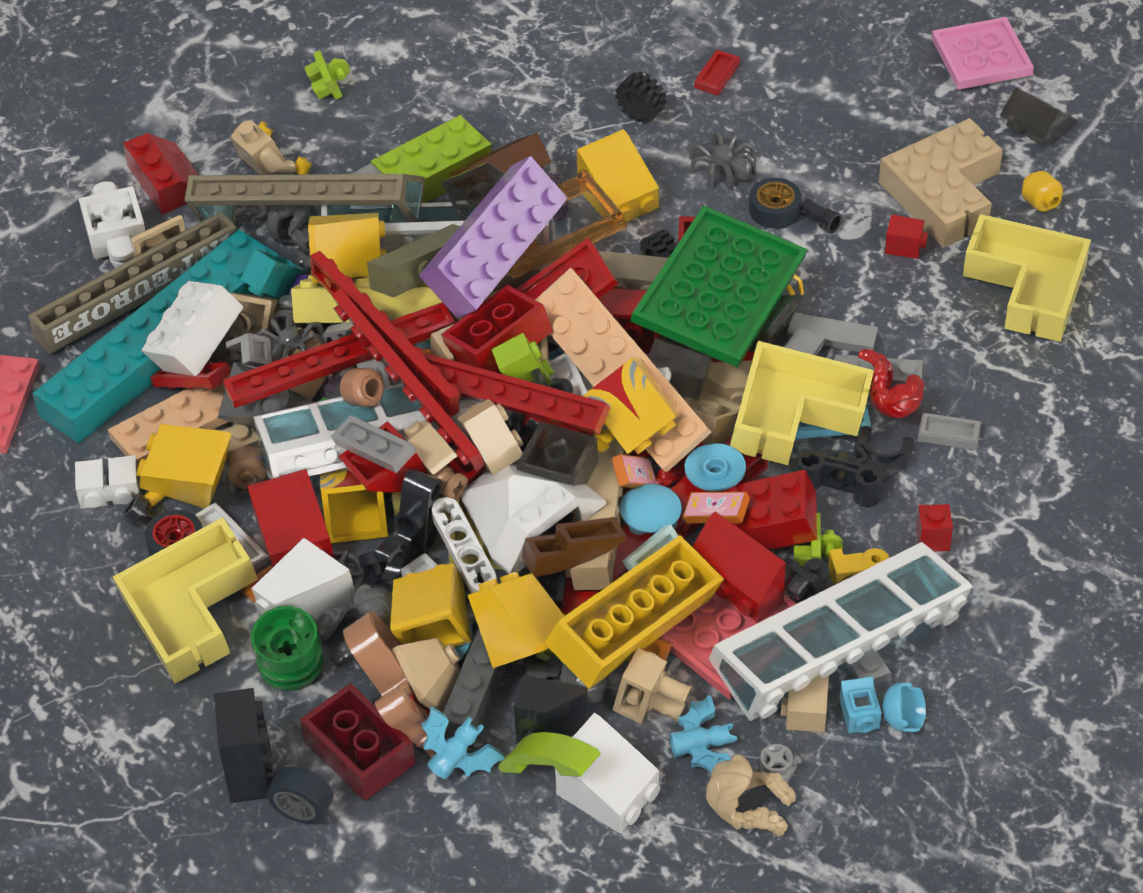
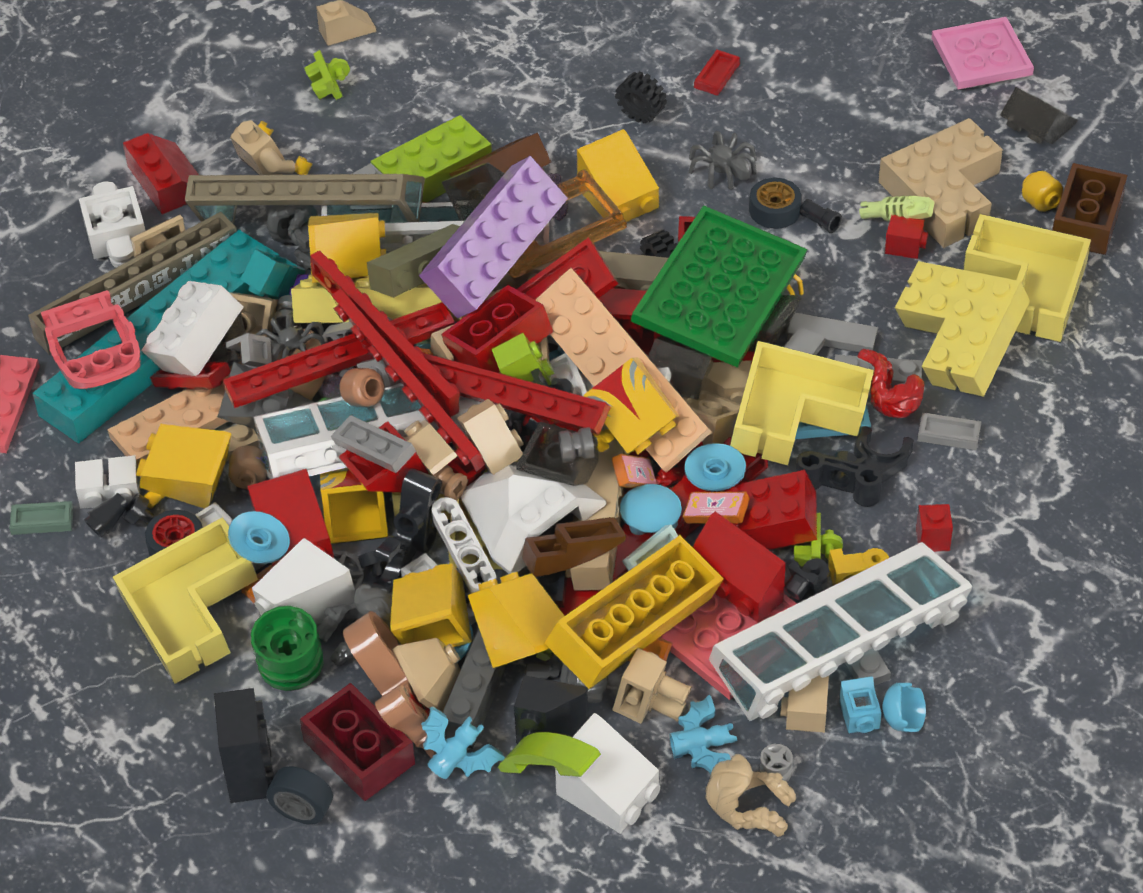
(41, 517): none -> sand green tile
(102, 365): none -> coral slope
(106, 515): none -> black cone
(258, 537): none -> medium azure dish
(342, 22): none -> tan slope
(576, 444): none -> flat silver wheel
(906, 206): none -> yellowish green hinge
(972, 322): none -> light yellow piece
(1090, 205): none -> reddish brown brick

